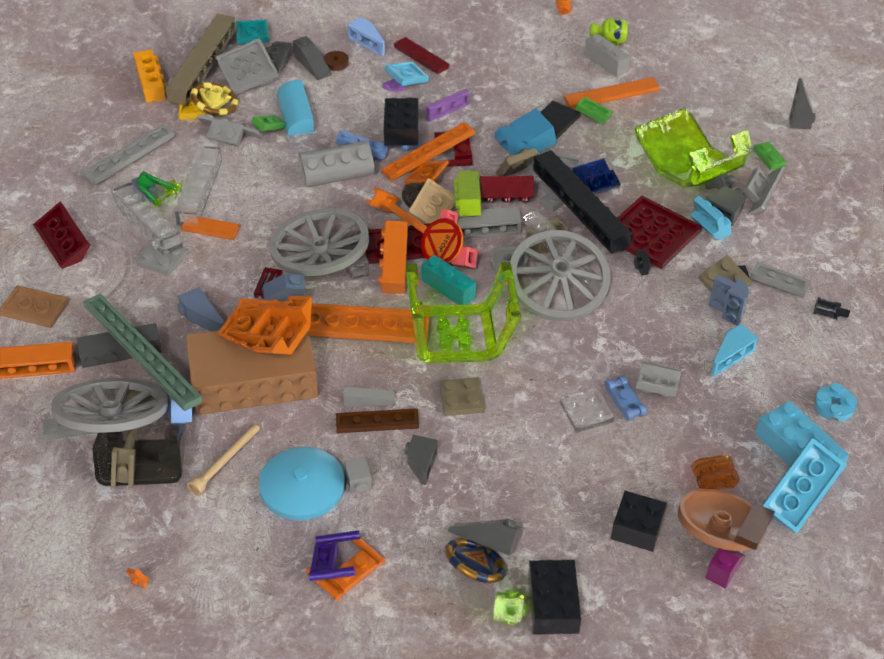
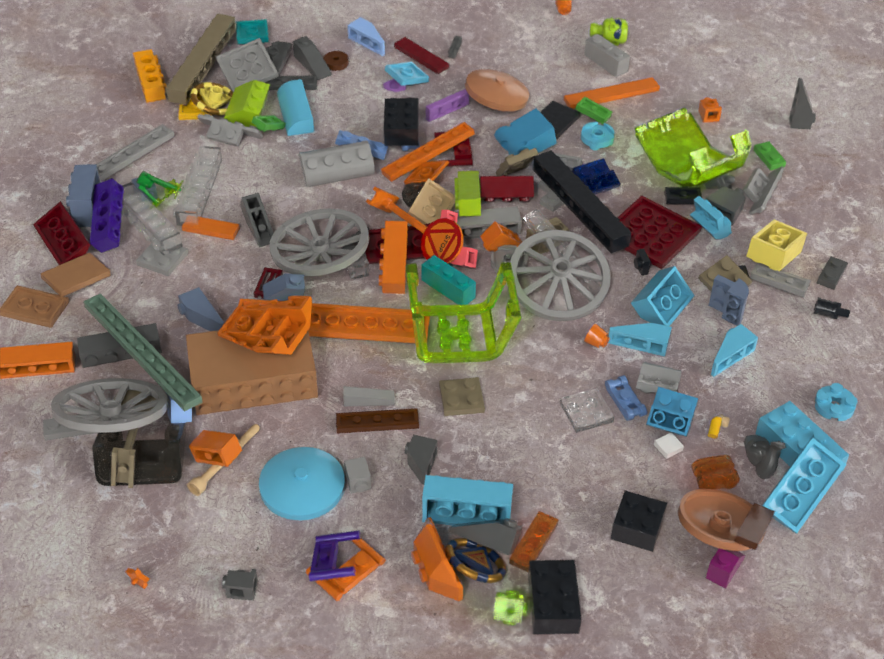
(75, 274): none -> medium nougat tile
(82, 193): none -> sand blue brick
(106, 215): none -> dark purple brick
(215, 448): none -> orange brick
(240, 584): none -> dark grey brick
(247, 102): none -> lime slope
(256, 219): none -> dark grey slope
(309, 82): none -> dark grey tile
(433, 563): none -> orange wedge
(454, 48): none -> dark grey axle
(465, 500): none -> medium azure brick
(496, 90): none -> nougat dish
(497, 236): none -> orange slope
(533, 541): none -> clear orange plate
(597, 135): none -> medium azure plate
(597, 337): none -> orange hat
(643, 337): none -> medium azure slope
(663, 297): none -> medium azure slope
(668, 445): none -> white tile
(672, 411): none -> dark azure brick
(681, 195): none -> black plate
(709, 105): none -> orange brick
(715, 424): none -> yellow arm
(763, 454): none -> dark grey piece
(776, 245): none -> light yellow brick
(832, 272): none -> dark grey plate

